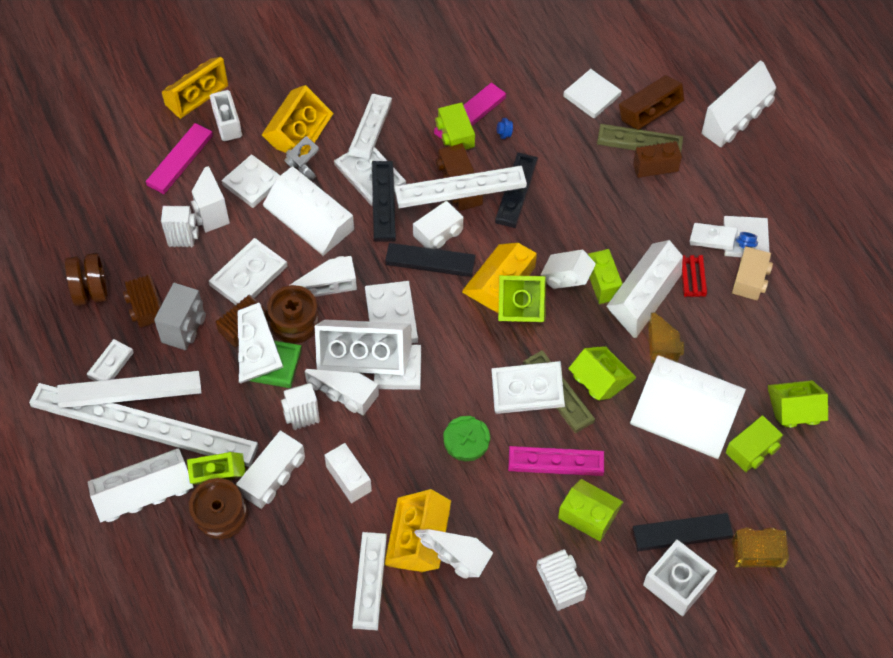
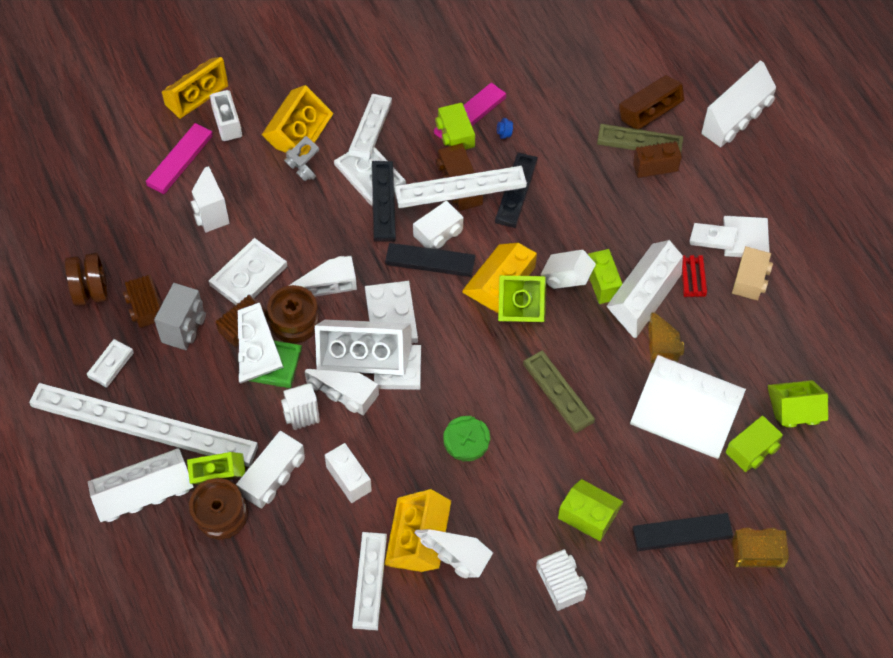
(128, 389): white tile -> none
(179, 226): white brick -> none
(251, 181): white plate -> none
(309, 211): white slope -> none
(528, 387): white tile -> none
(556, 461): dark pink tile -> none
(592, 93): white tile -> none
(601, 372): lime slope -> none
(679, 577): white brick -> none
(747, 239): blue plate -> none

